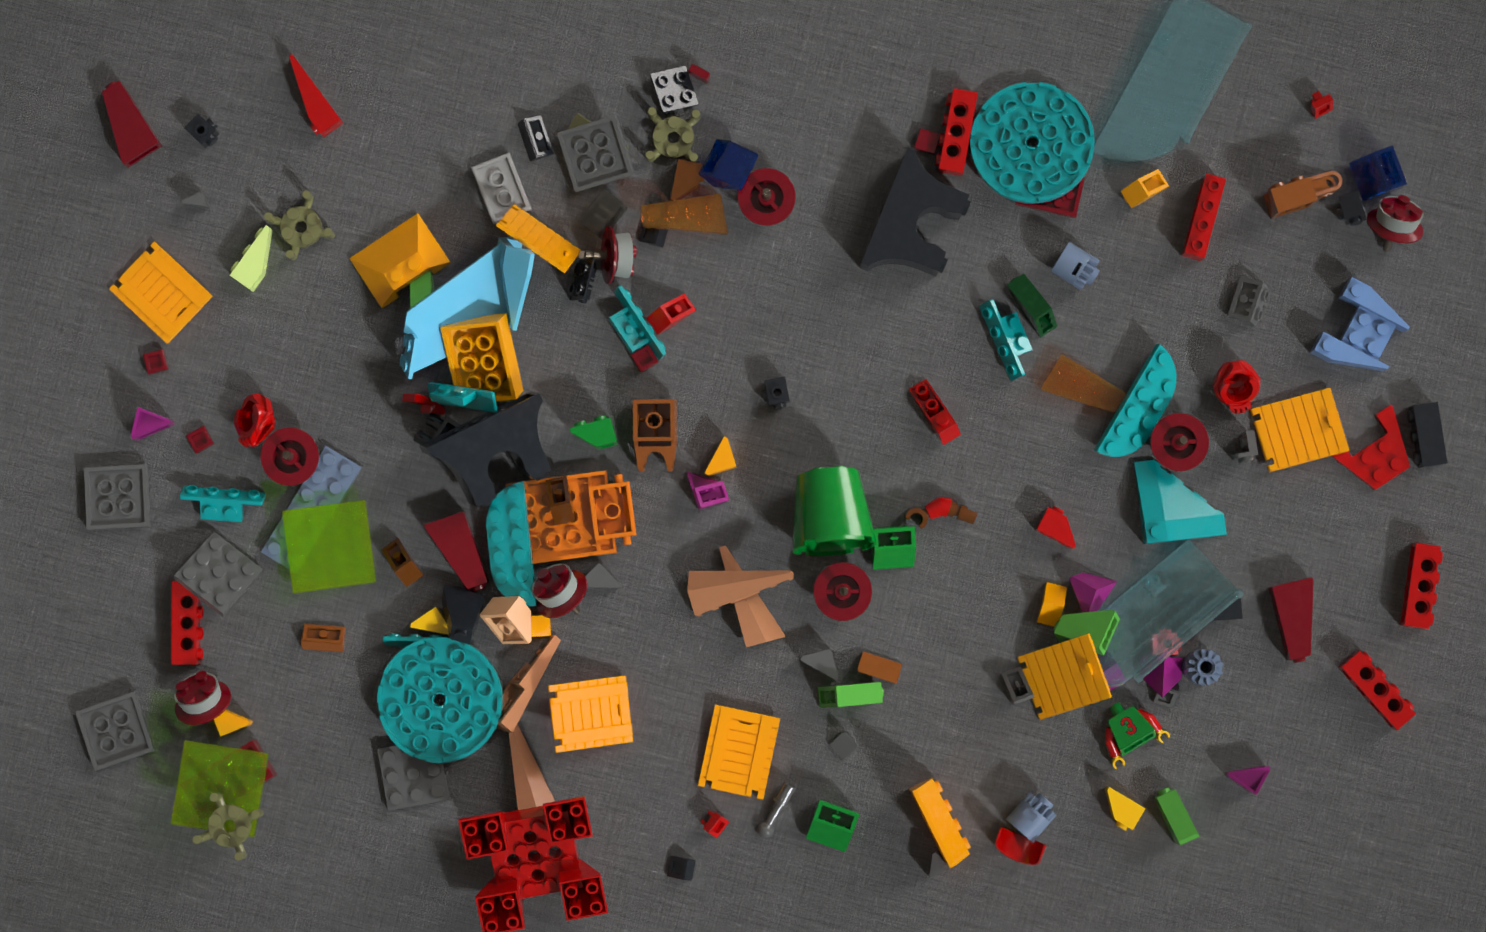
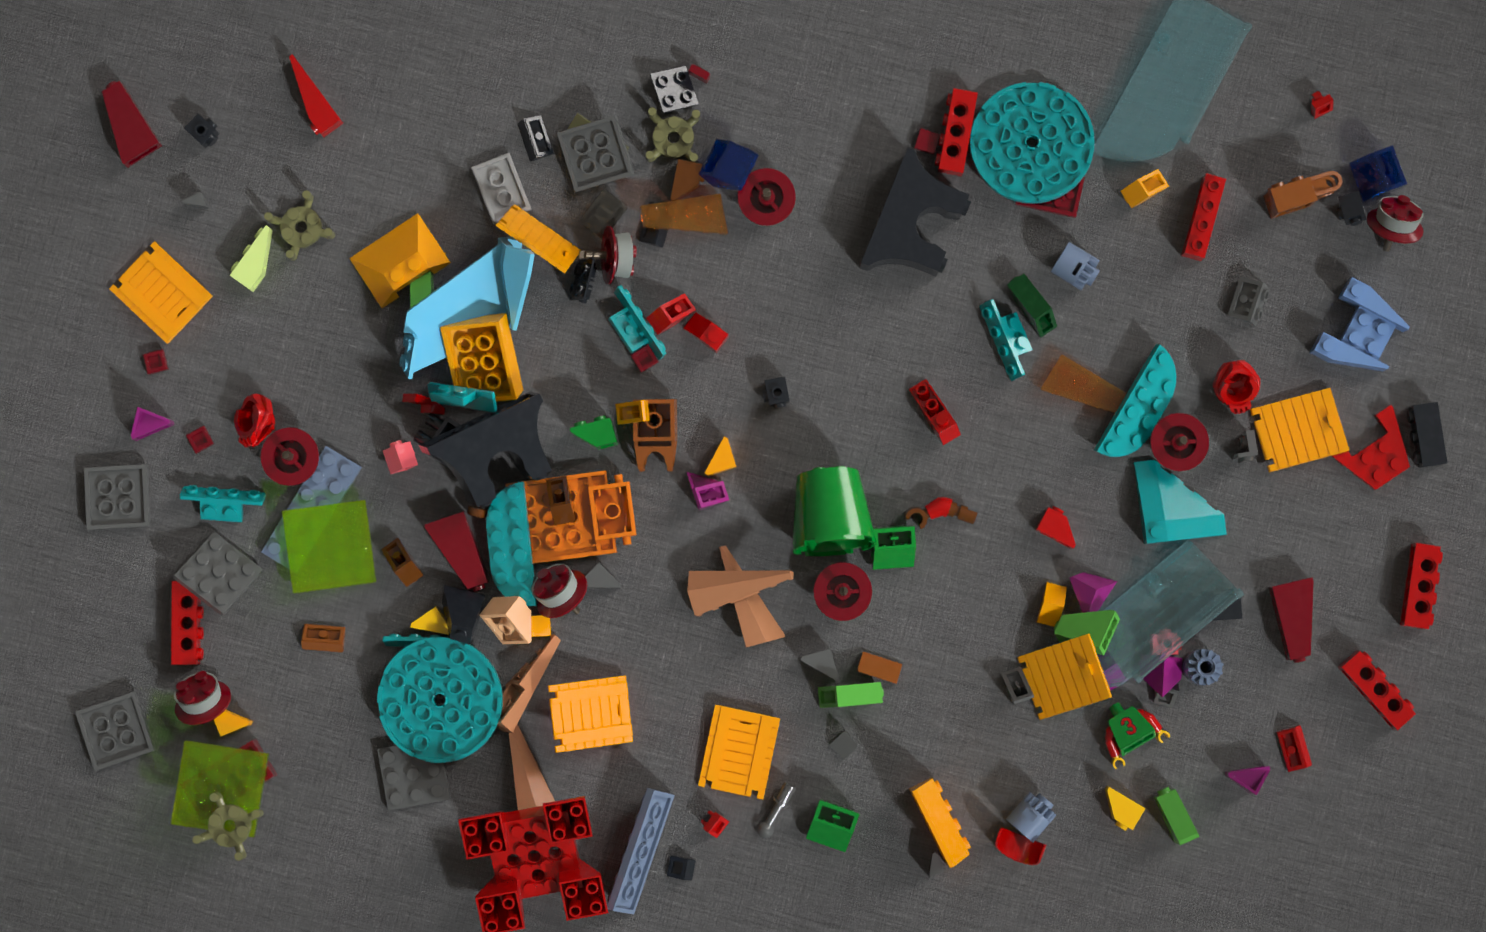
(400, 457): none -> coral brick
(477, 511): none -> reddish brown tile
(632, 412): none -> light orange slope
(640, 851): none -> sand blue plate
(706, 332): none -> red slope
(1294, 748): none -> red slope

